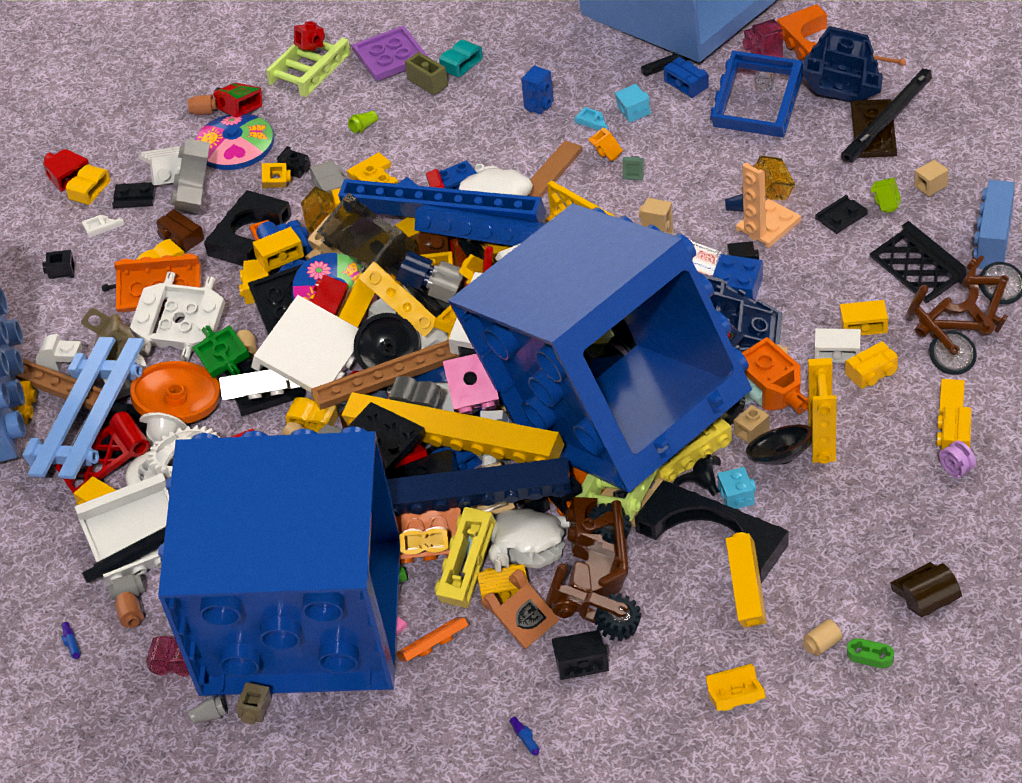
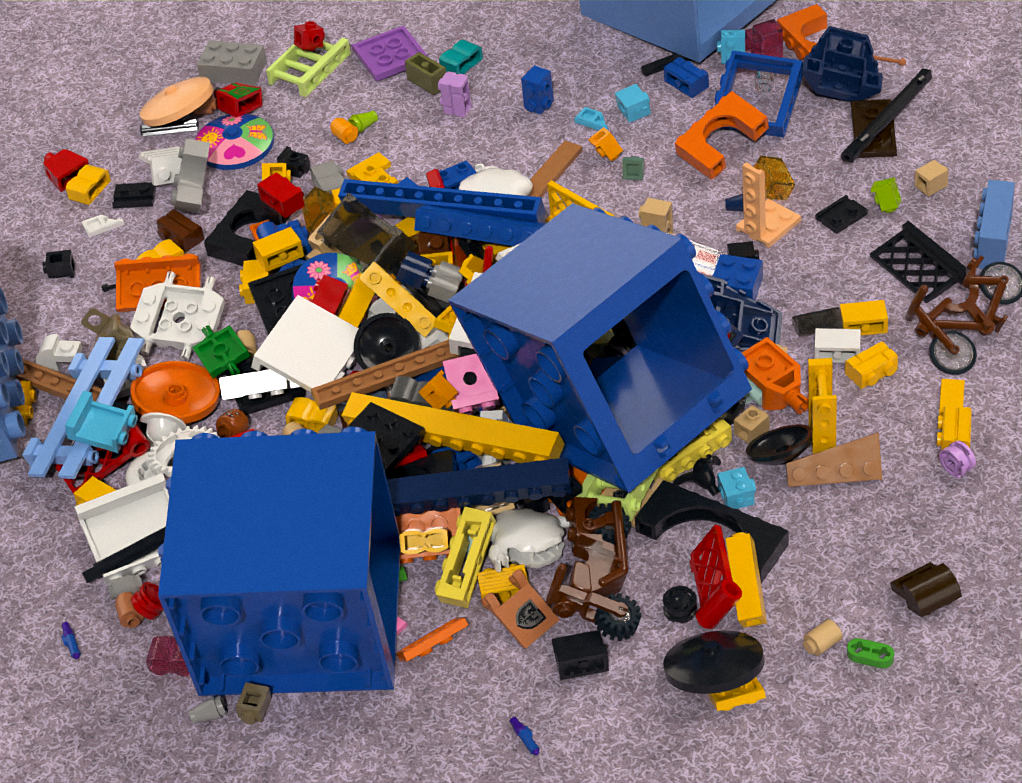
(100, 423): none -> medium azure panel
(147, 601): none -> red wheel
(172, 127): none -> axle
(176, 101): none -> light nougat dish
(232, 62): none -> light grey brick
(232, 423): none -> dark orange head
(281, 195): none -> red brick
(344, 130): none -> light orange brick
(438, 392): none -> light orange brick
(455, 94): none -> lavender brick
(679, 605): none -> black wheel
(714, 662): none -> black dish
(722, 594): none -> red piece
(729, 112): none -> orange arch
(730, 41): none -> medium azure head
(826, 319): none -> clear smoke bracket
(843, 463): none -> medium nougat wing

